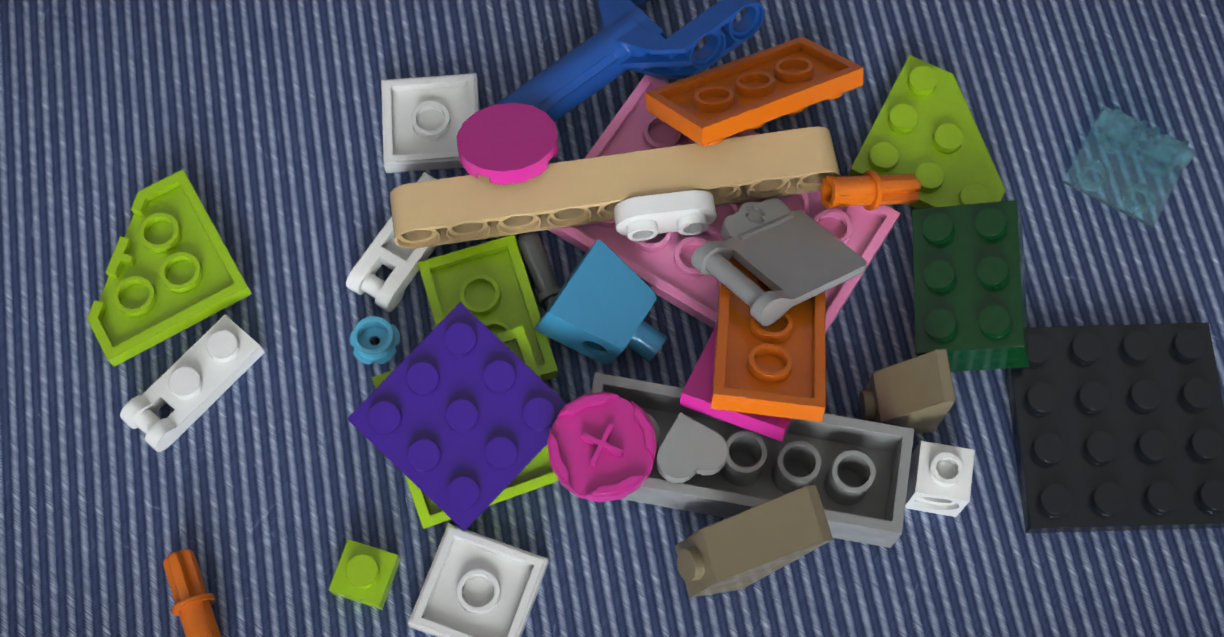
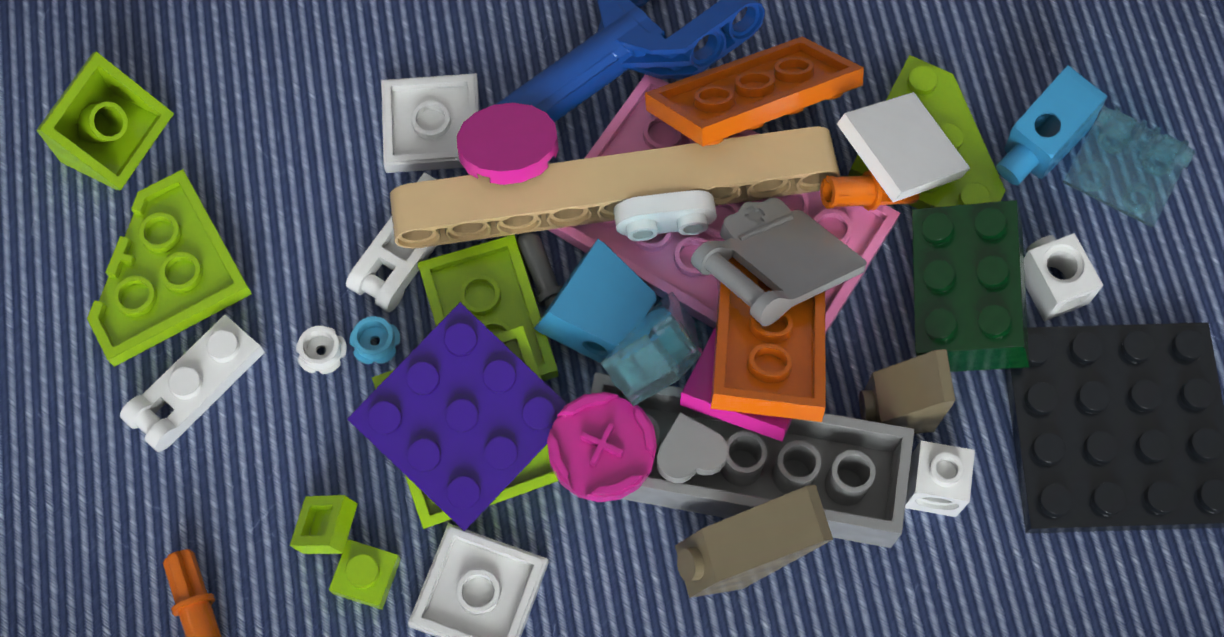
(103, 123): none -> lime slope
(320, 337): none -> white plate
(324, 524): none -> lime plate
(655, 351): none -> clear light blue slope
(903, 146): none -> white tile
(1051, 127): none -> dark azure torso
(1056, 295): none -> white brick

